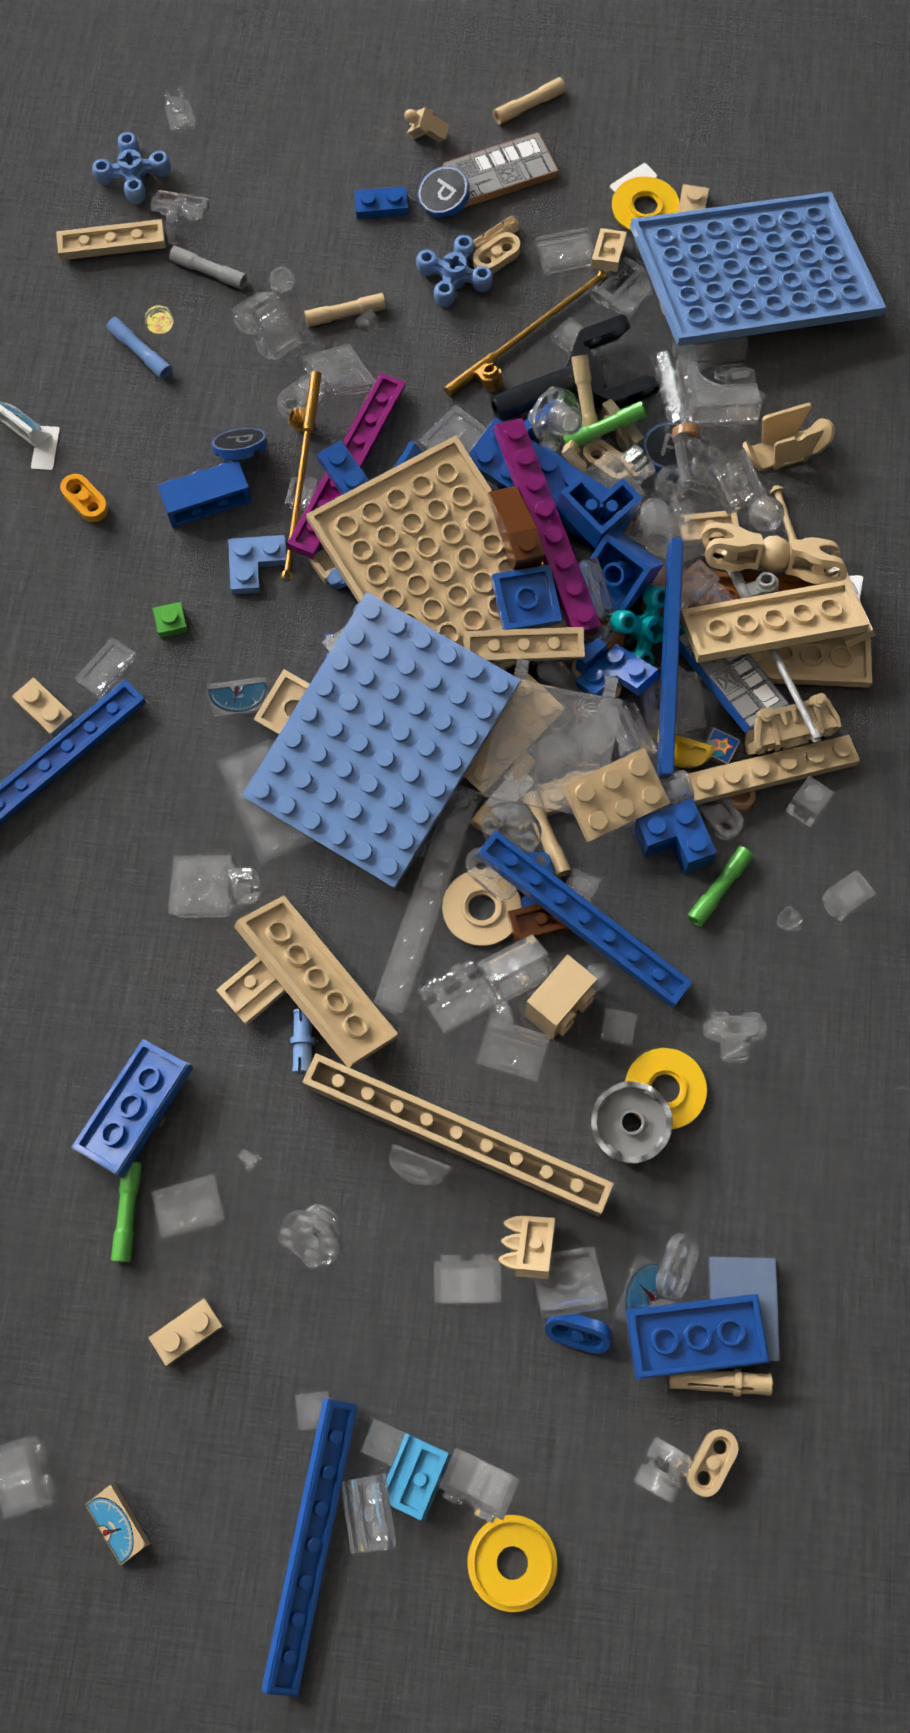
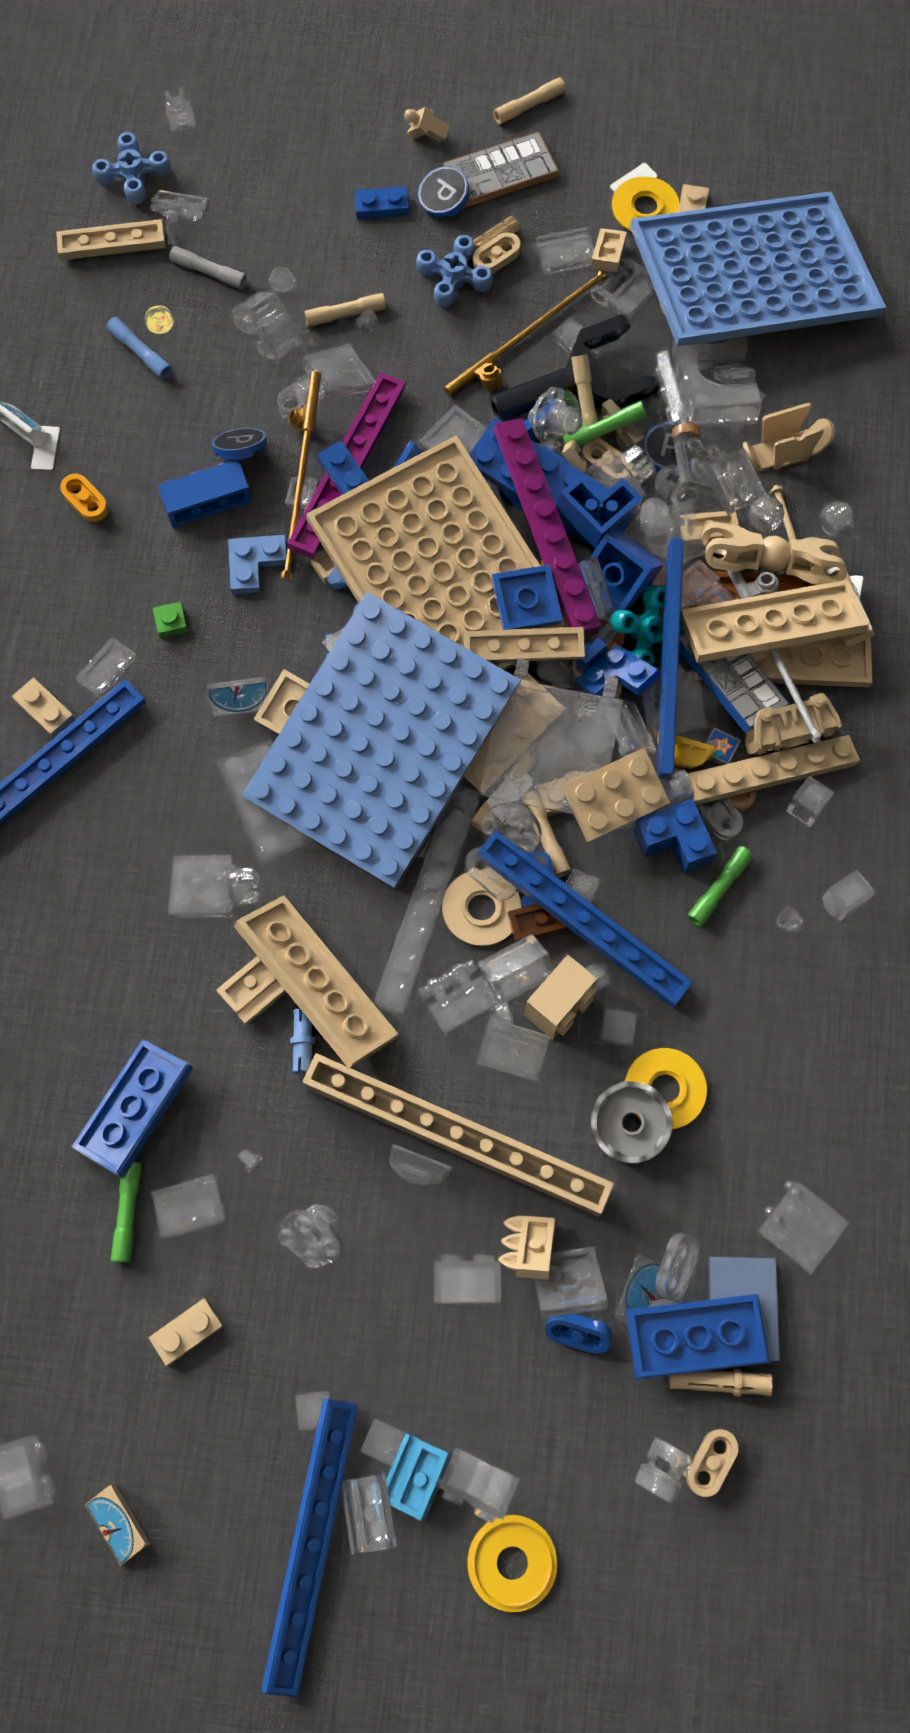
(516, 529): reddish brown slope -> none
(735, 1034): clear plate -> none
(803, 1226): none -> clear plate
(837, 519): none -> clear piece

